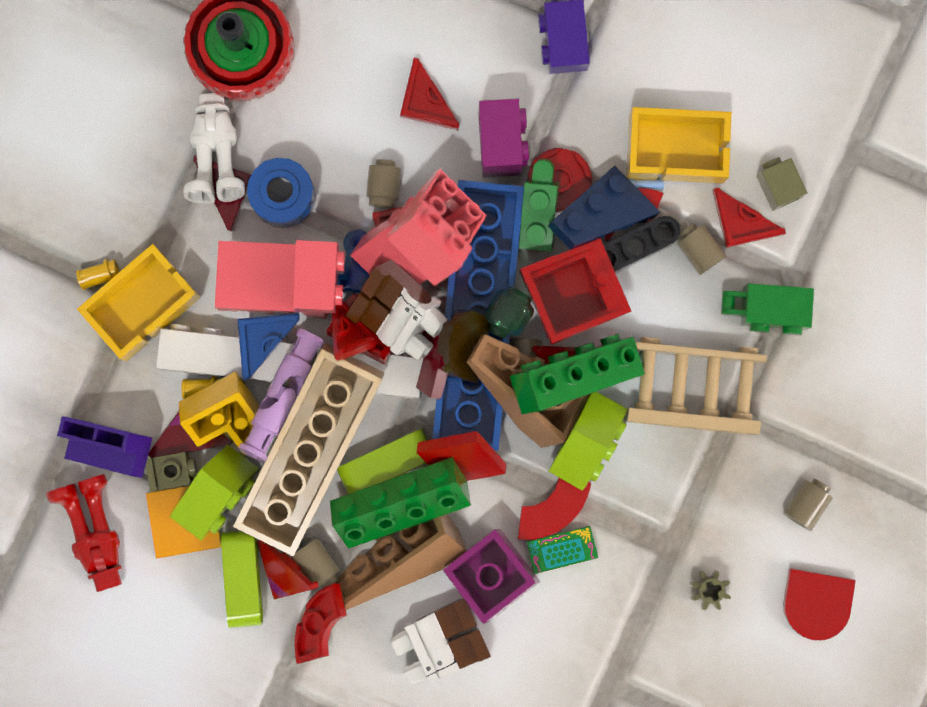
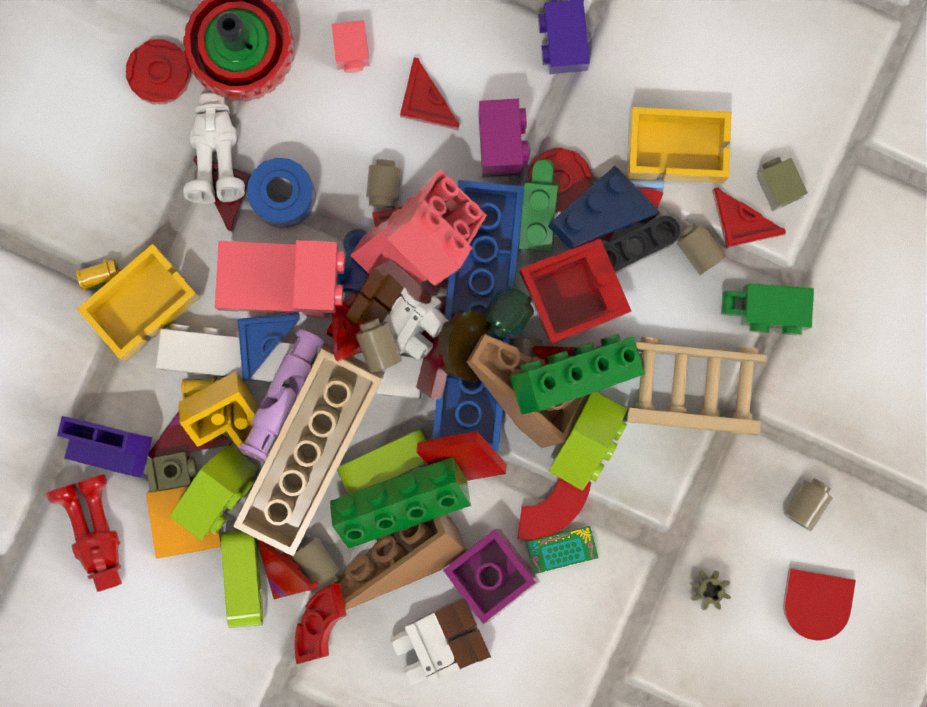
(154, 80): none -> red tile
(350, 46): none -> coral brick
(377, 345): none -> dark tan brick

